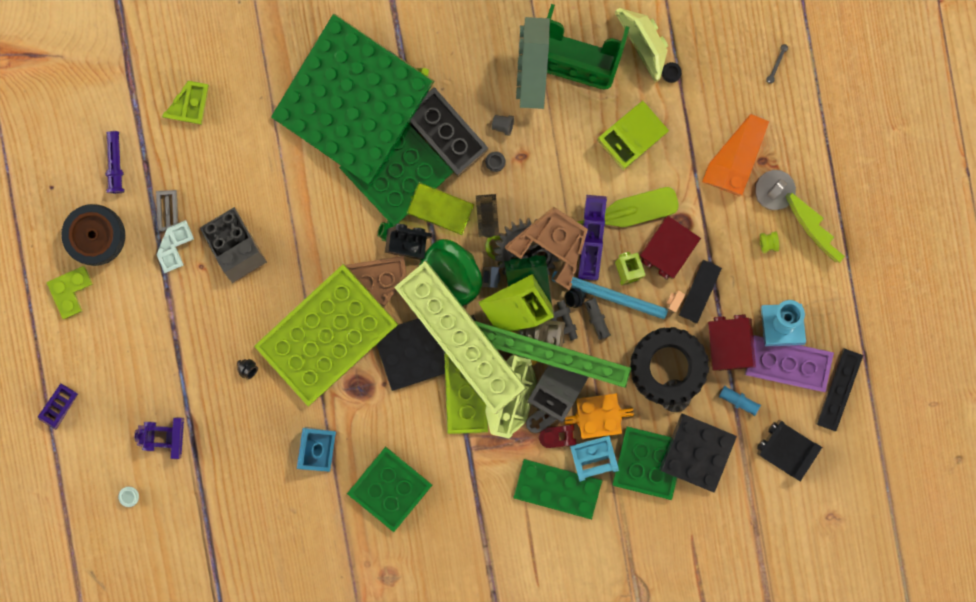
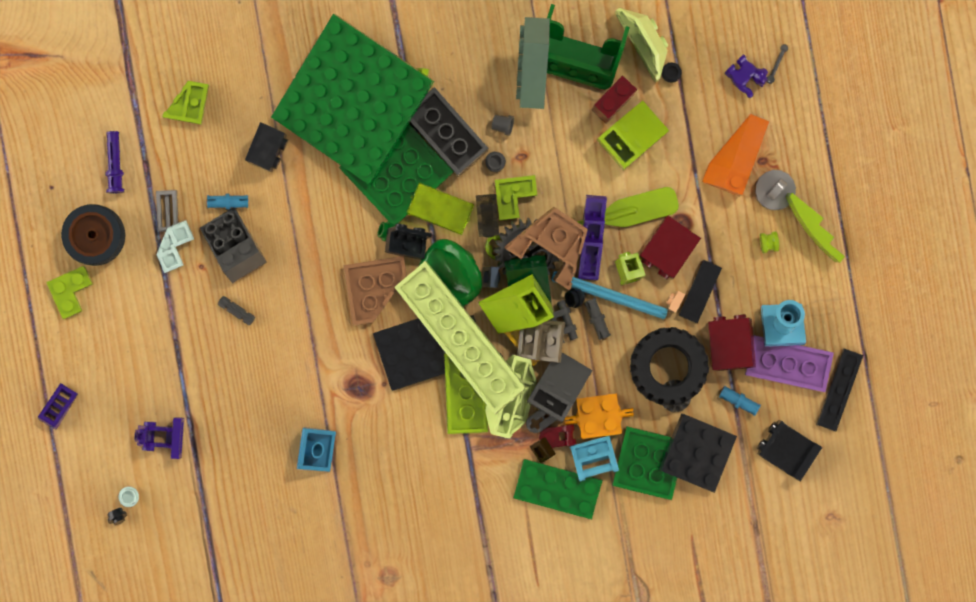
(116, 516): none -> black plate
(227, 201): none -> dark azure pin
(236, 310): none -> dark grey axle
(247, 368): black plate -> none
(266, 147): none -> black slope
(326, 335): lime plate -> none
(389, 489): green plate -> none
(509, 190): none -> lime plate
(542, 450): none -> dark brown tile
(556, 355): bright green plate -> none
(614, 99): none -> dark red brick
(744, 74): none -> dark purple animal

